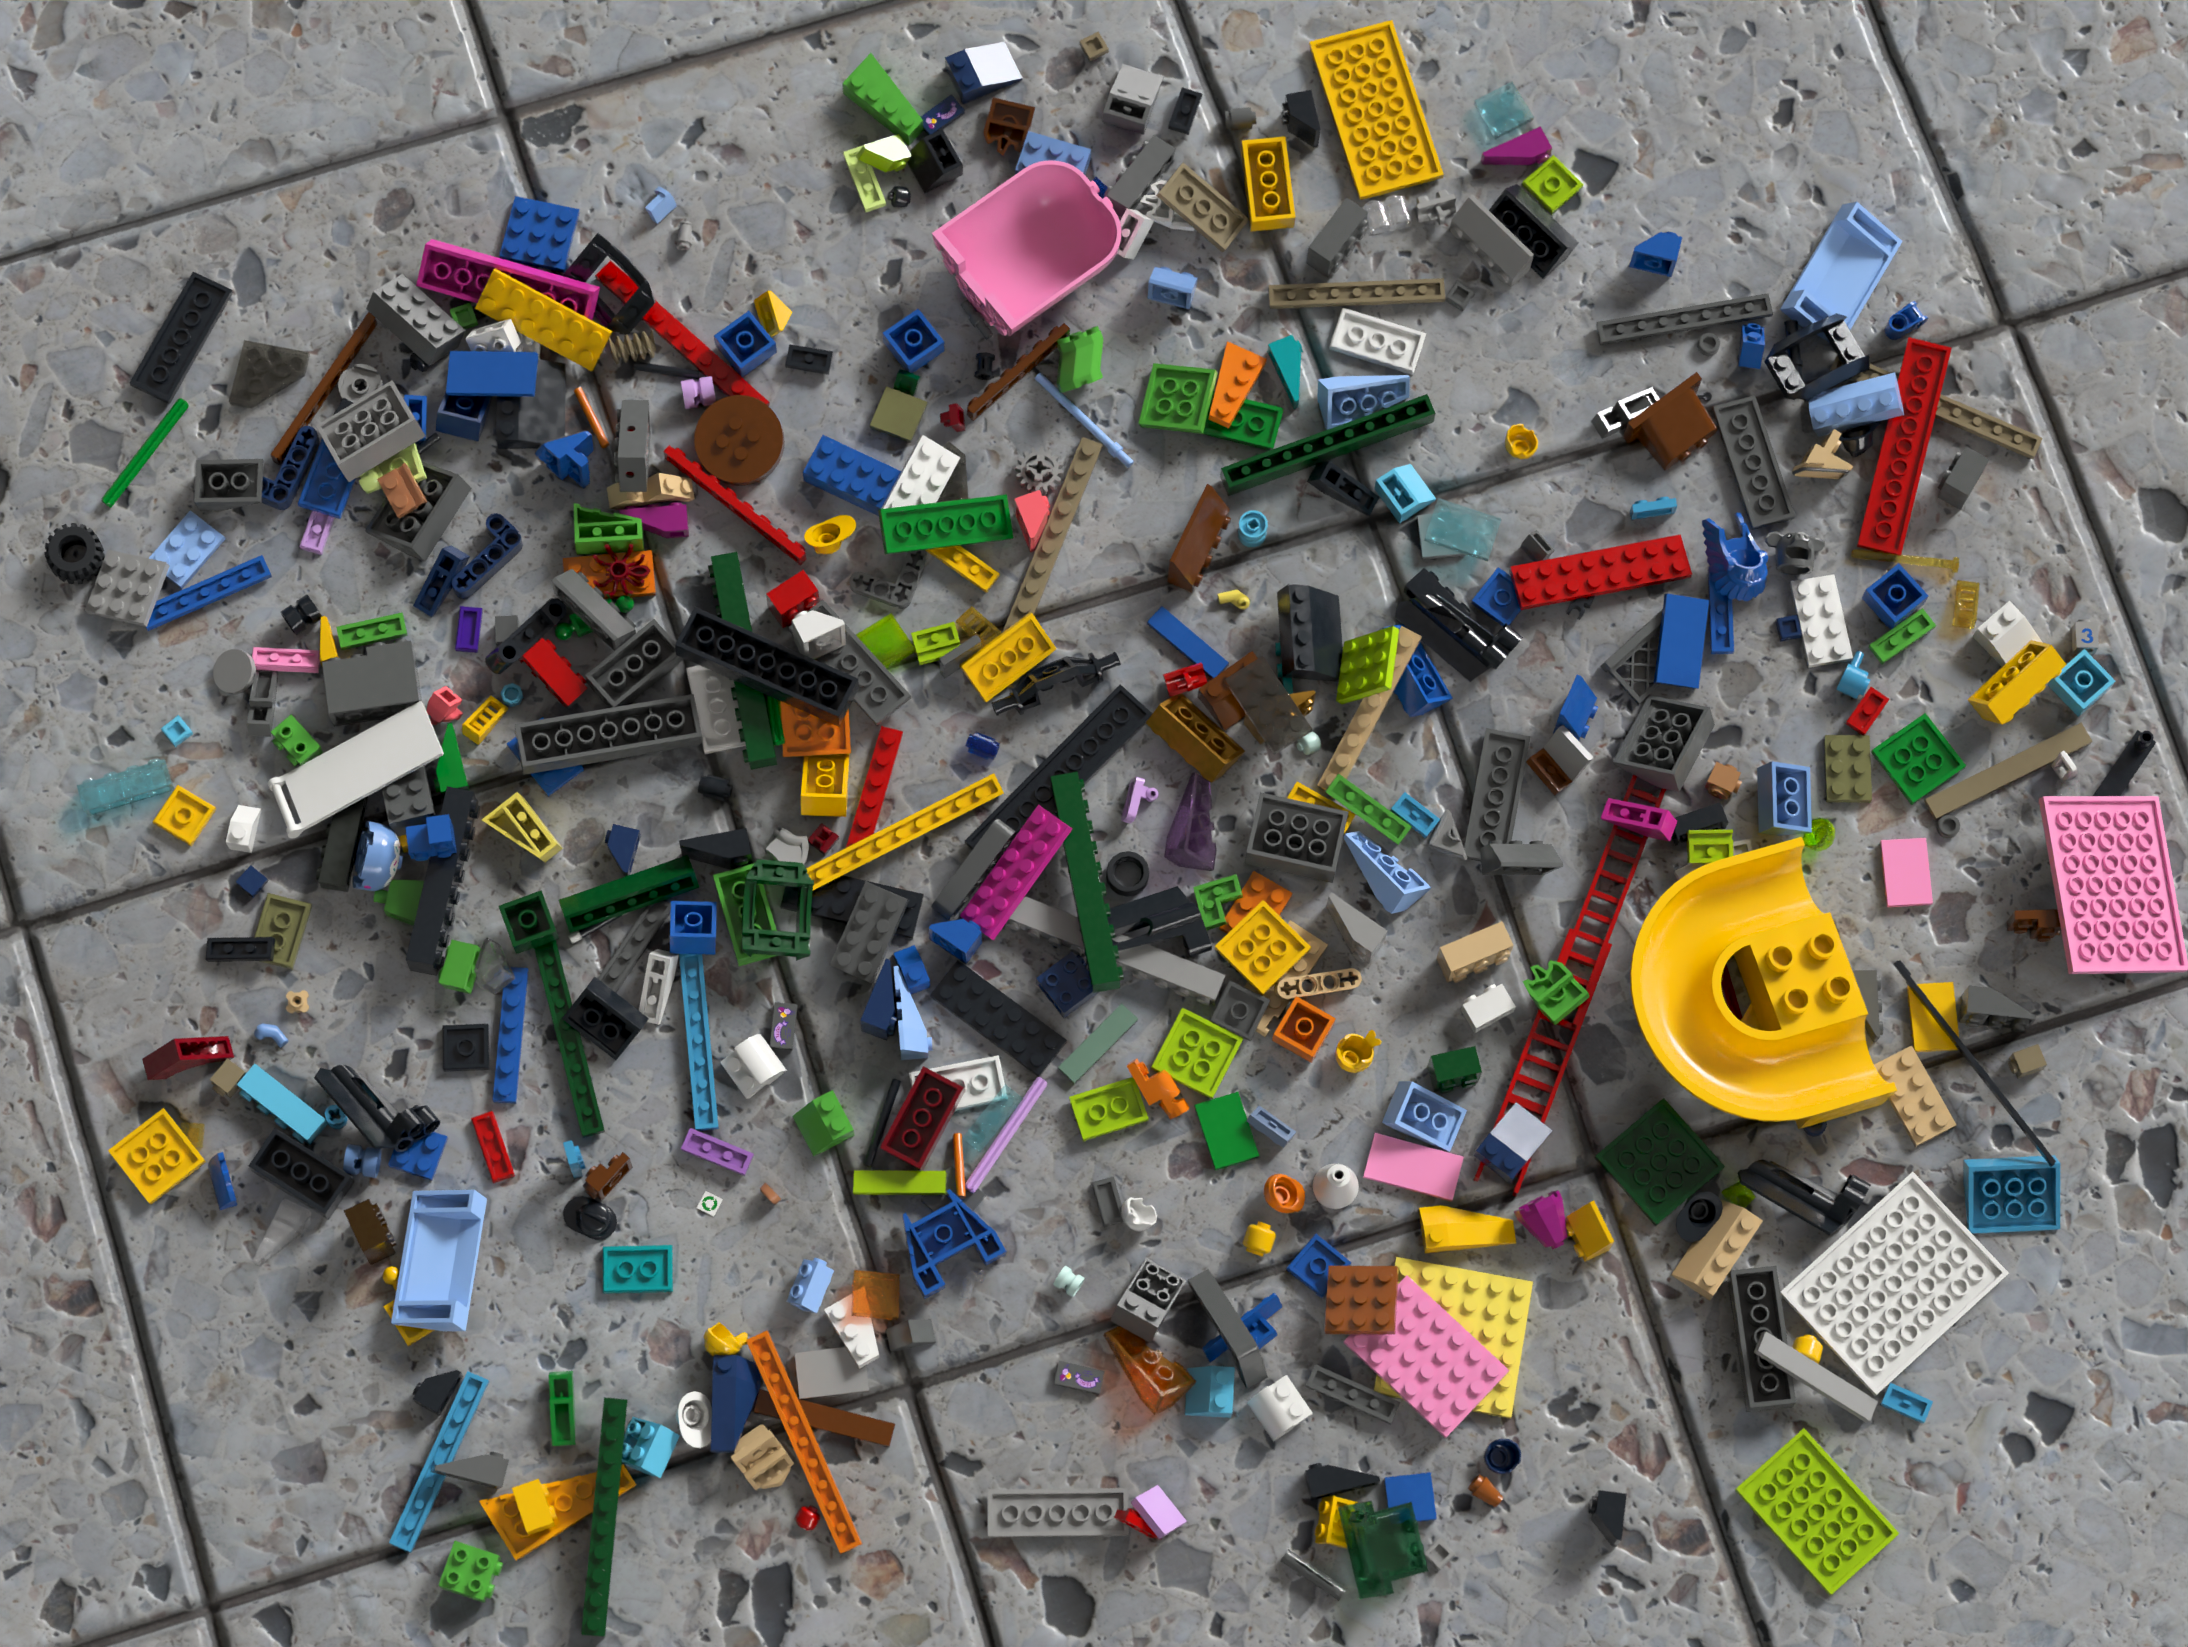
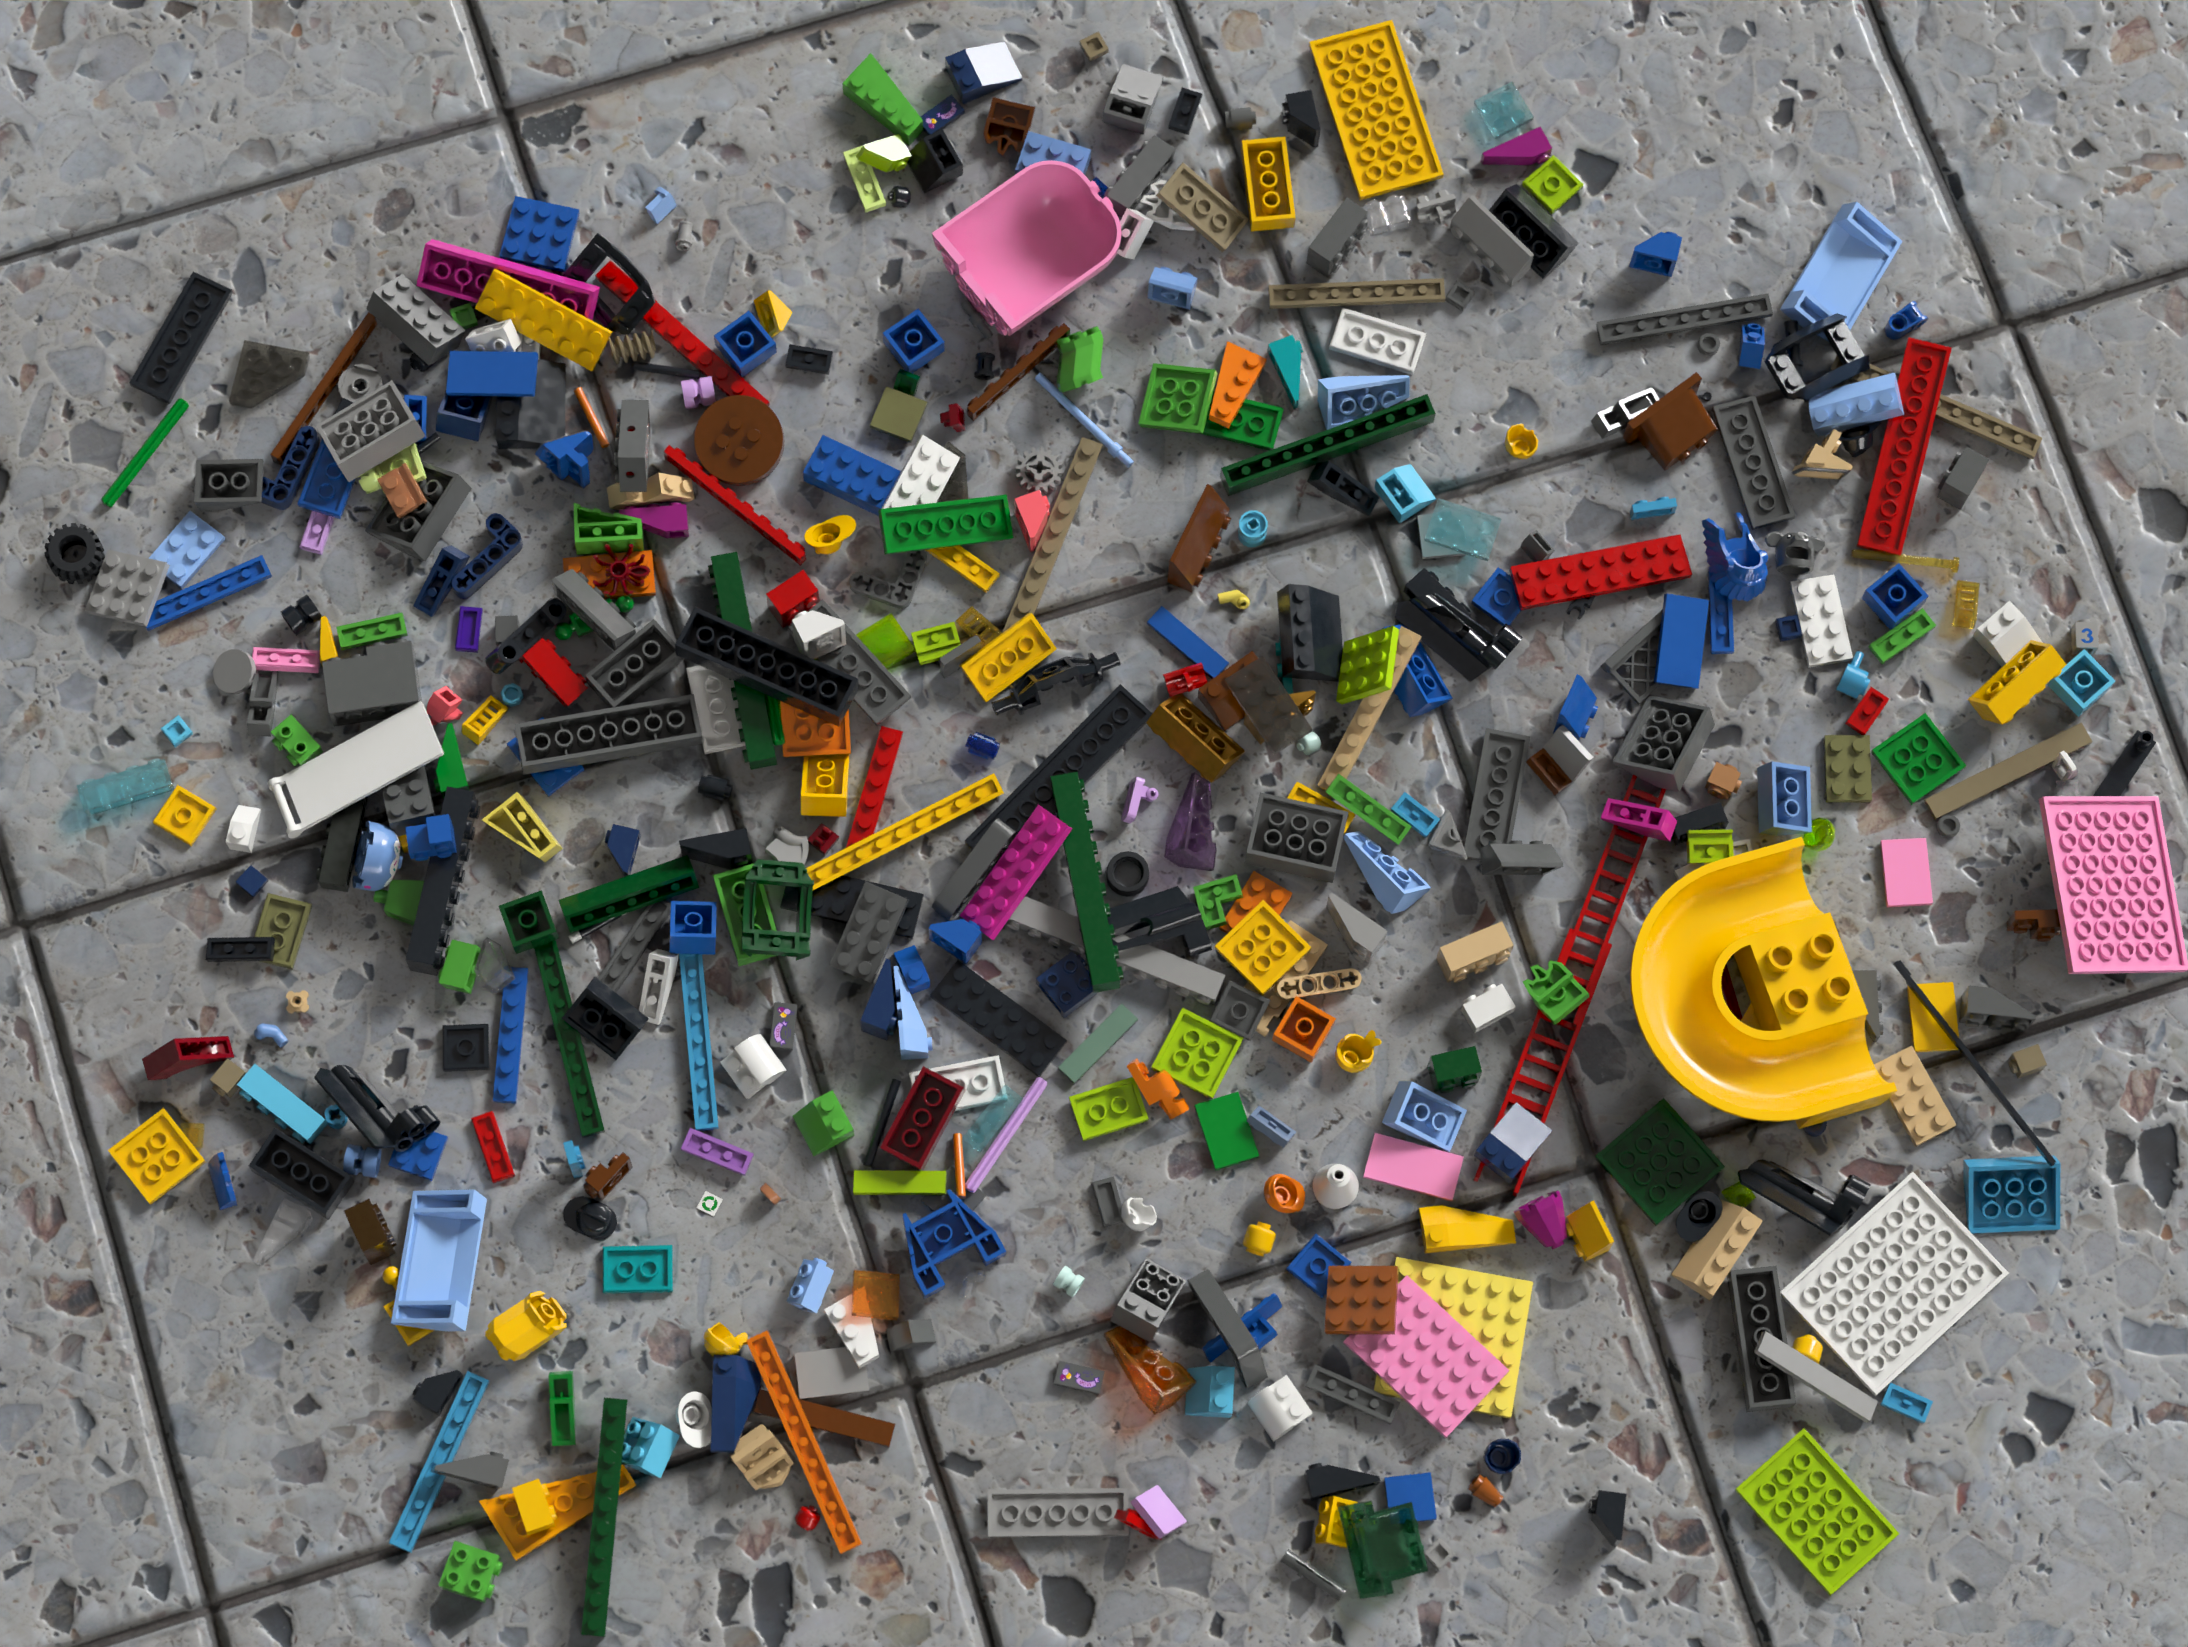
(526, 1326): none -> yellow brick

